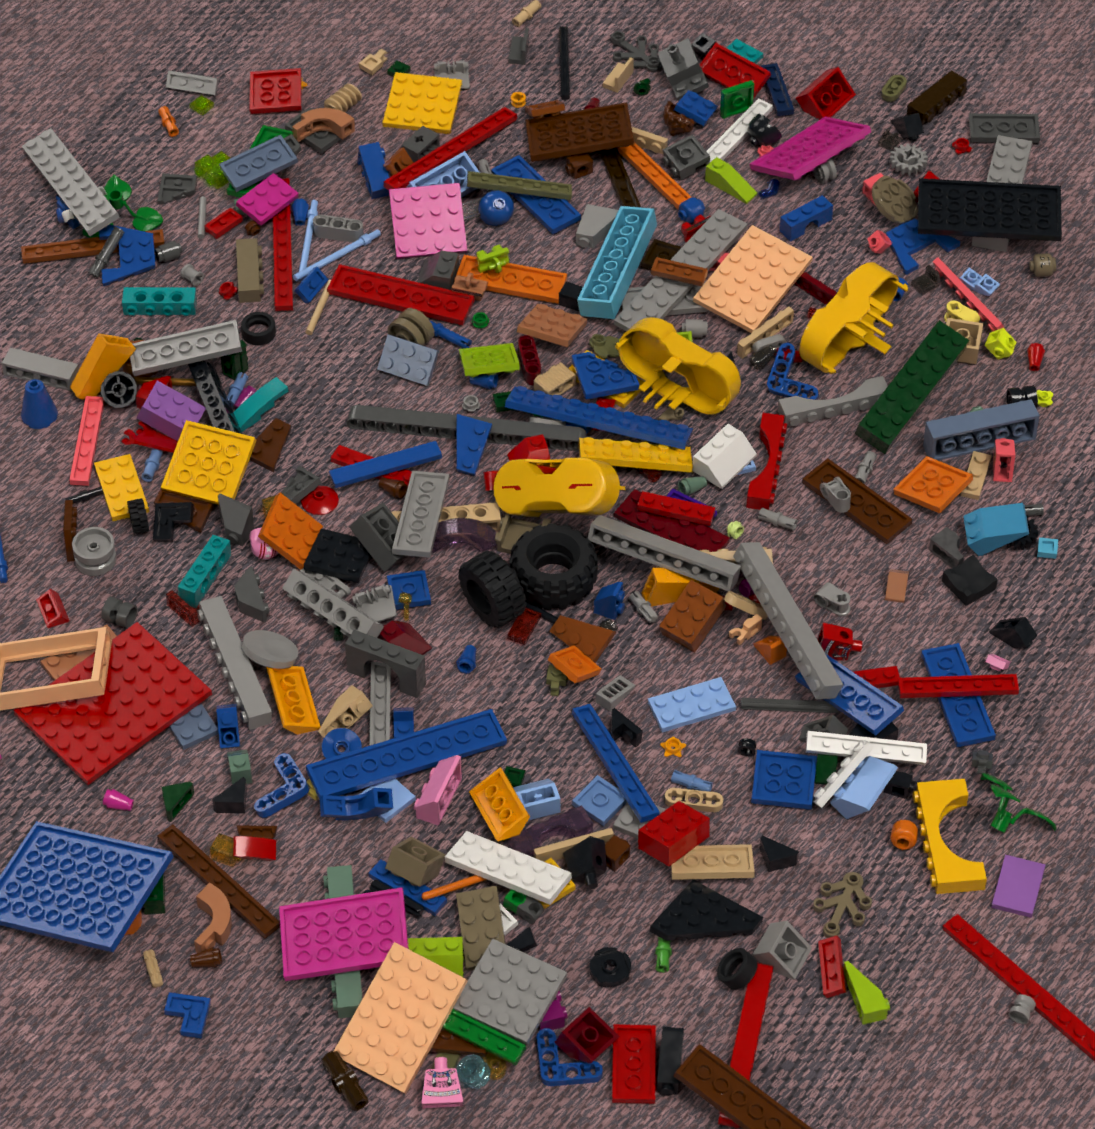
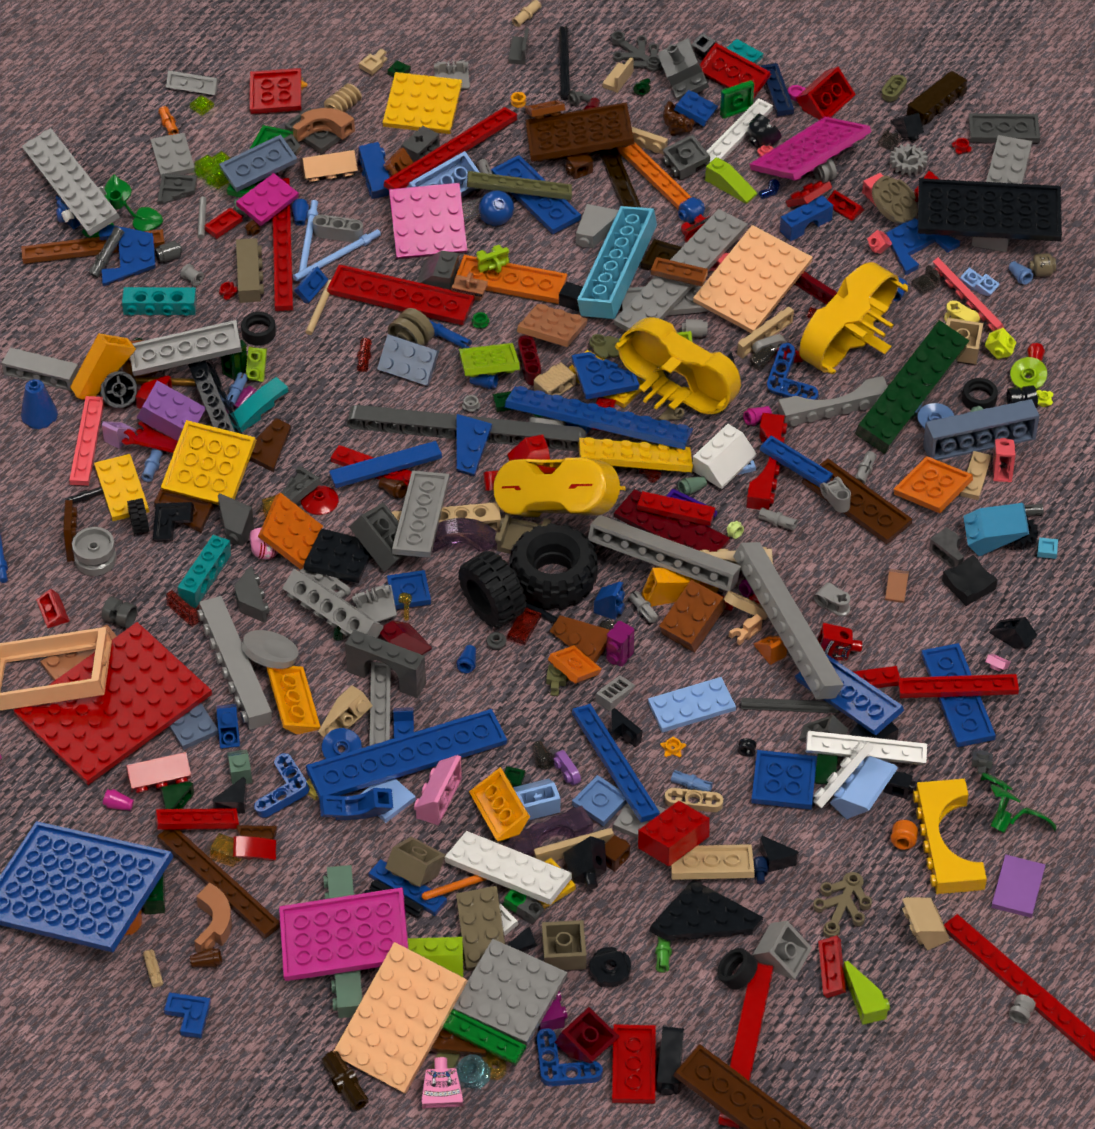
(114, 433): none -> lavender slope
(158, 772): none -> slope
(172, 154): none -> light grey plate
(196, 819): none -> red plate
(256, 364): none -> lime hips
(329, 165): none -> light nougat slope
(364, 355): none -> clear red pin
(496, 645): none -> dark grey plate
(542, 756): none -> clear smoke cone
(564, 763): none -> medium lavender plate
(564, 944): none -> dark tan brick
(575, 97): none -> dark grey plate
(620, 643): none -> magenta brick
(753, 415): none -> dark pink cone
(760, 869): none -> dark blue cylinder
(794, 91): none -> dark pink tile
(795, 461): none -> blue tile
(809, 193): none -> red plate
(845, 205): none -> red slope
(925, 921): none -> tan slope
(933, 412): none -> medium blue dish
(979, 384): none -> black tyre
(1021, 273): none -> medium blue cone
(1028, 366): none -> lime dish

